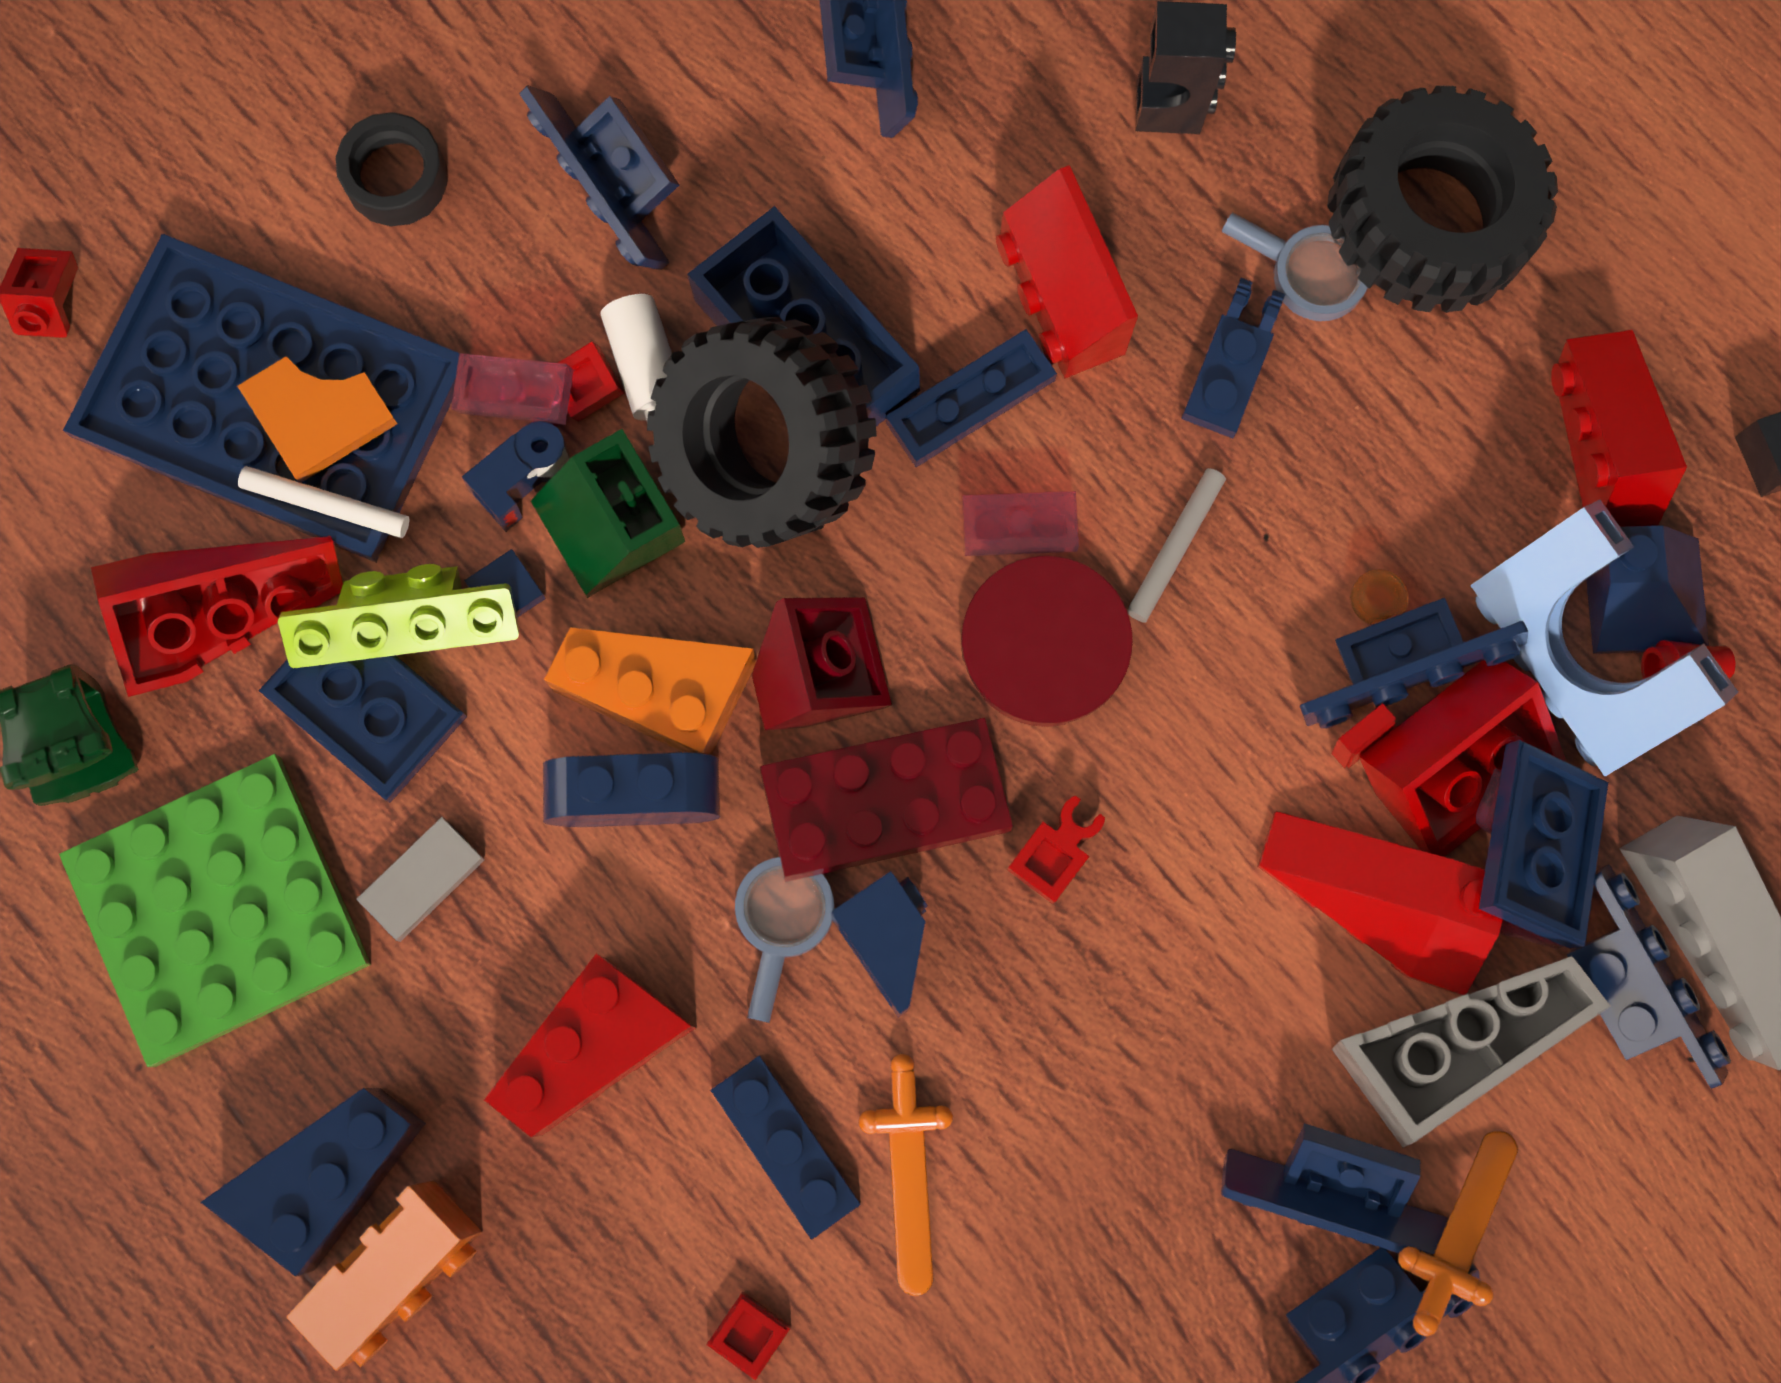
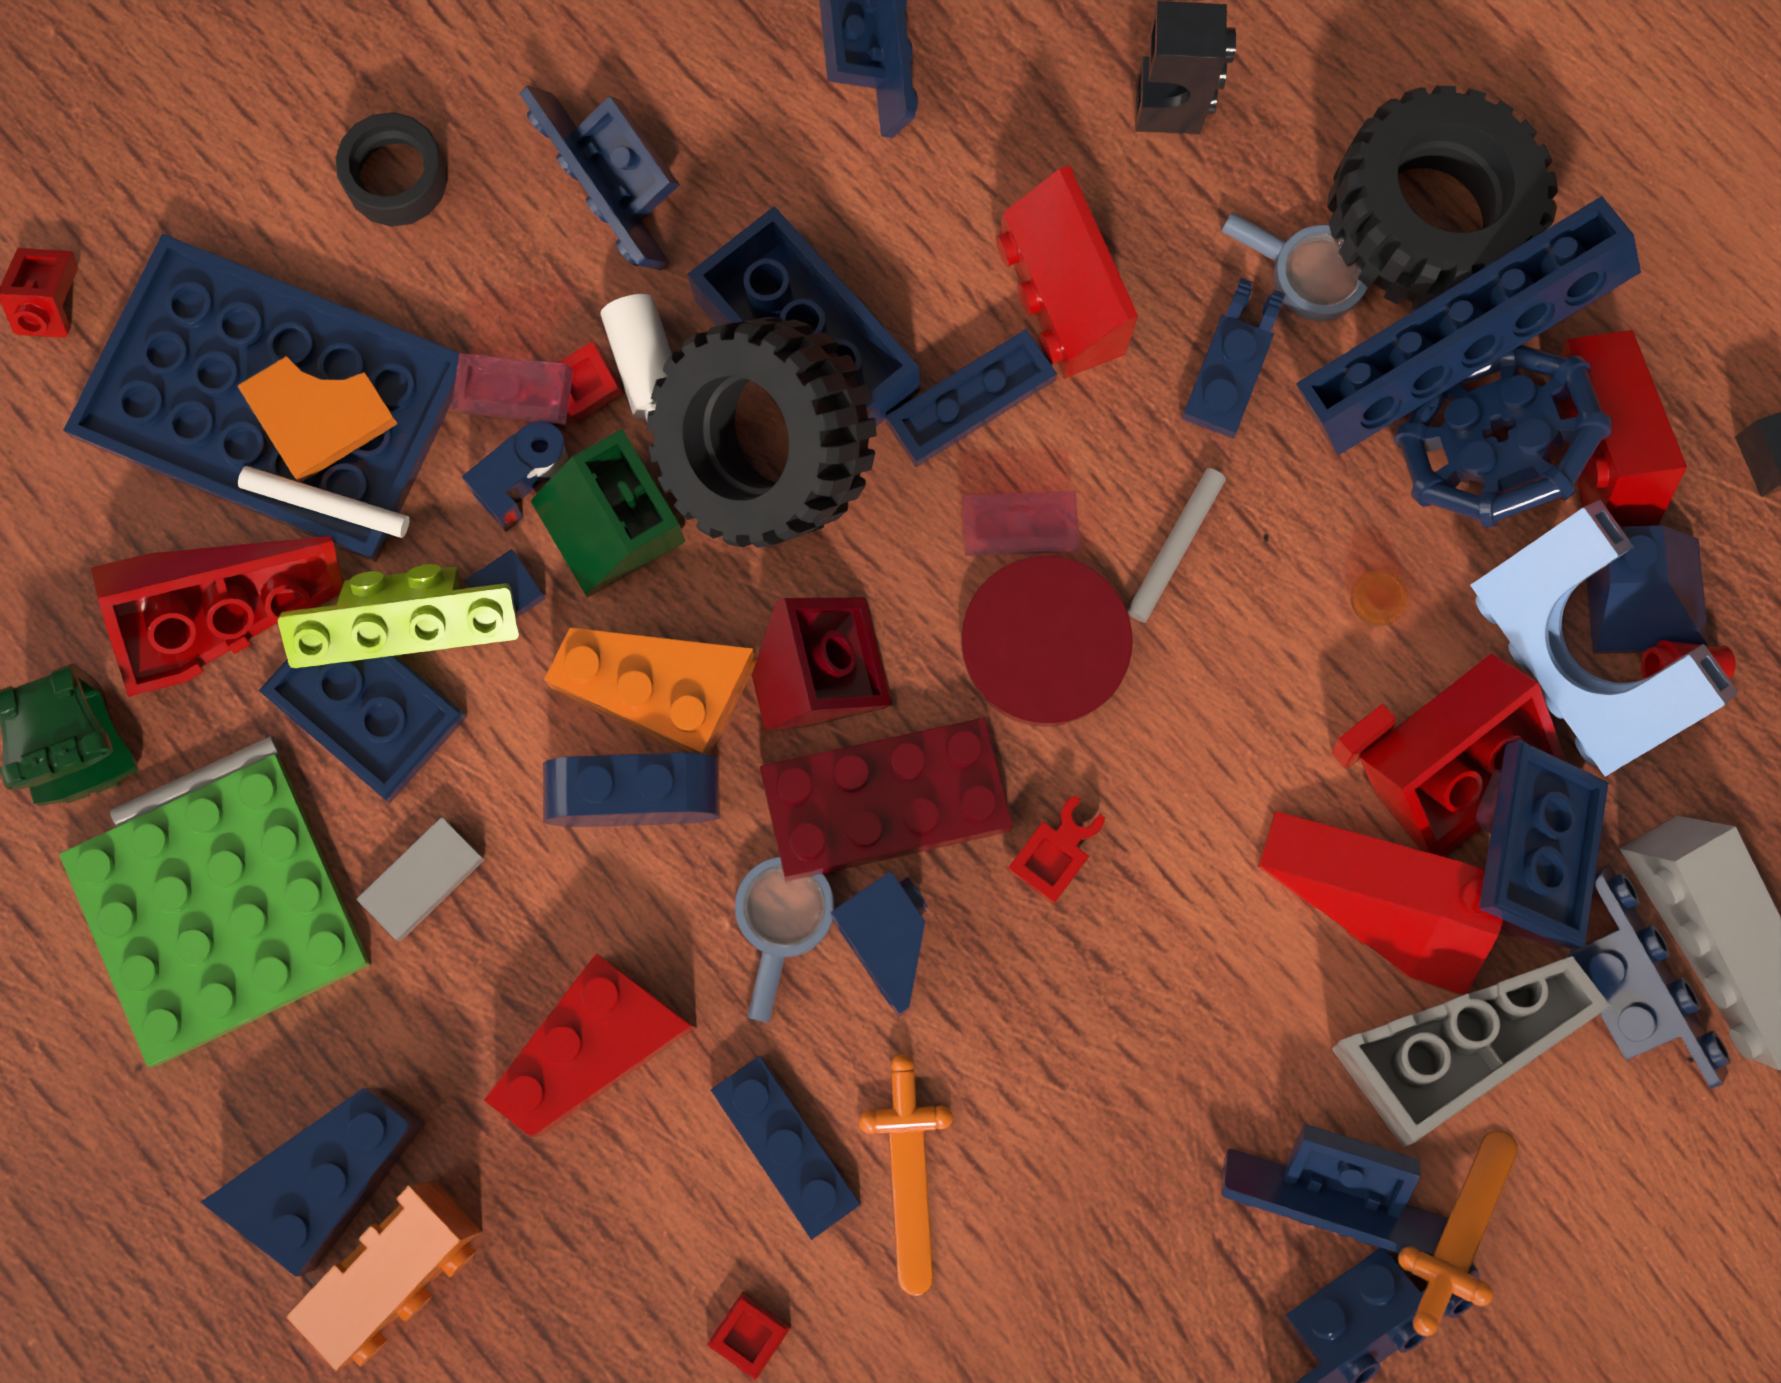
(195, 780): none -> light grey bar
(1404, 654): dark blue bracket -> none
(1471, 325): none -> dark blue brick
(1521, 458): none -> dark blue plate

